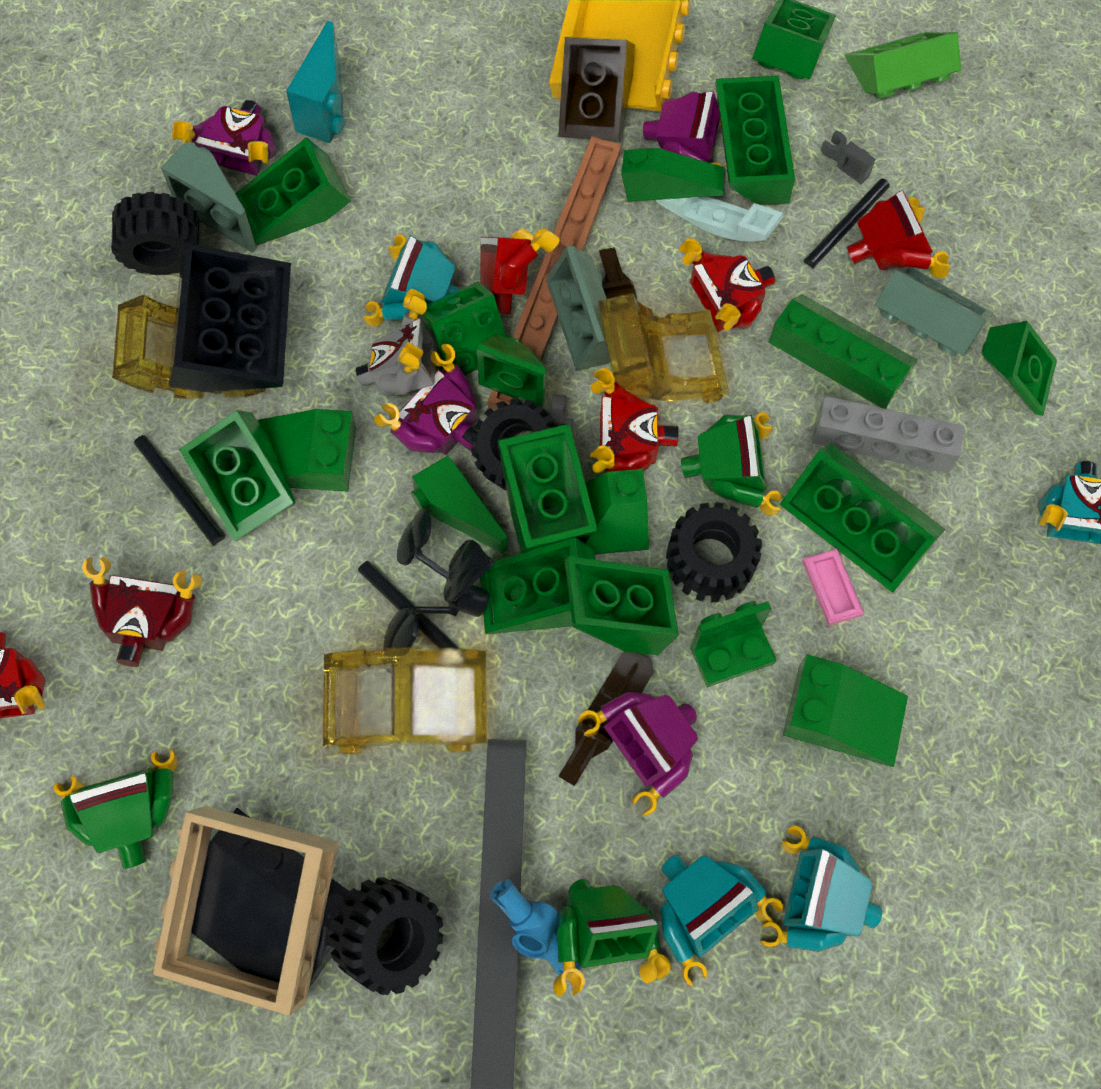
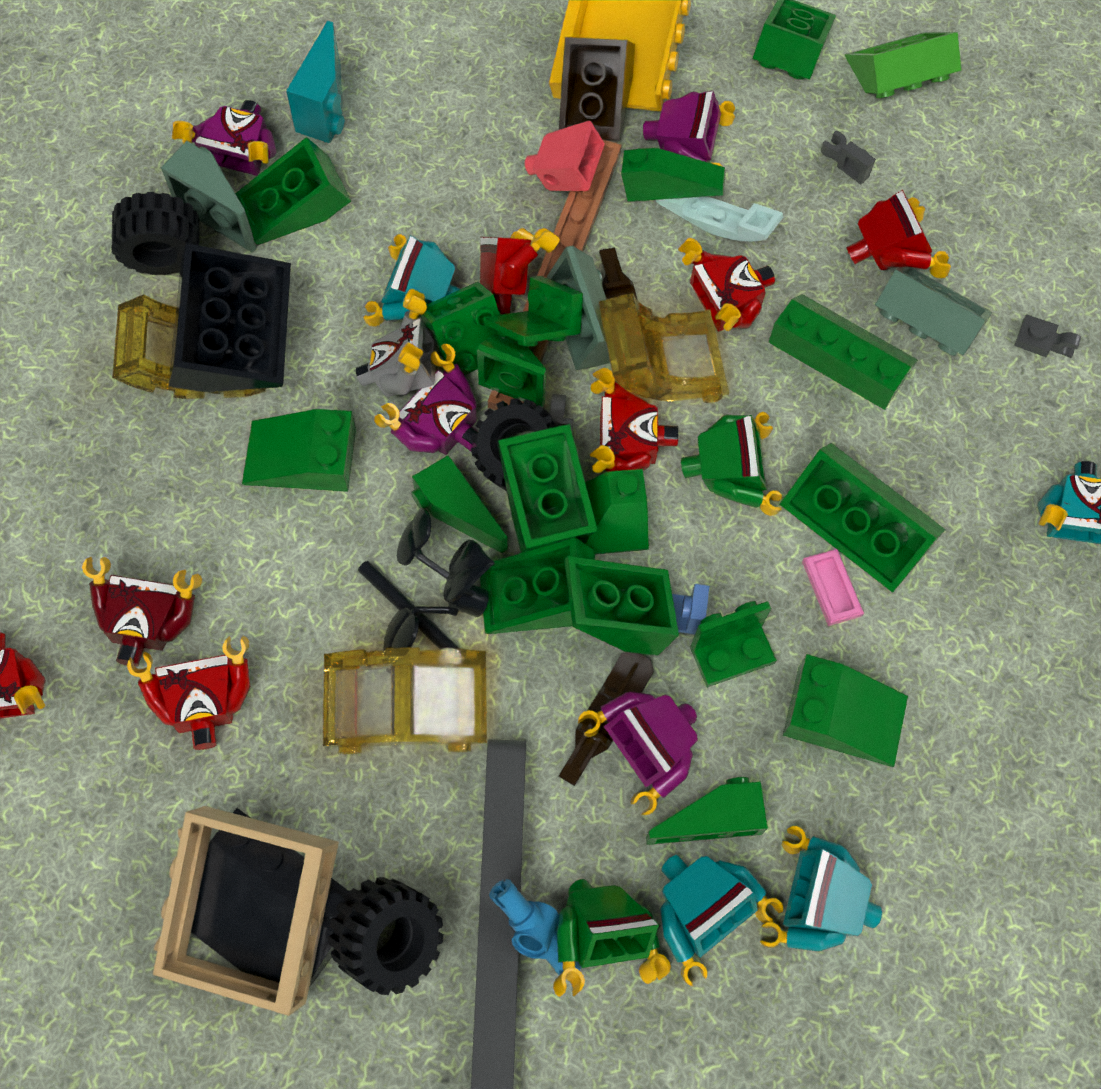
(120, 809): green torso -> none
(178, 490): black bar -> none
(197, 692): none -> torso
(239, 473): green slope -> none
(551, 314): none -> green bracket
(567, 158): none -> coral torso
(691, 609): none -> medium blue bracket
(718, 525): black tyre -> none
(725, 812): none -> green slope
(756, 138): green slope -> none
(846, 223): black bar -> none
(888, 434): light grey brick -> none
(1021, 362): green slope -> none
(1041, 337): none -> dark grey plate

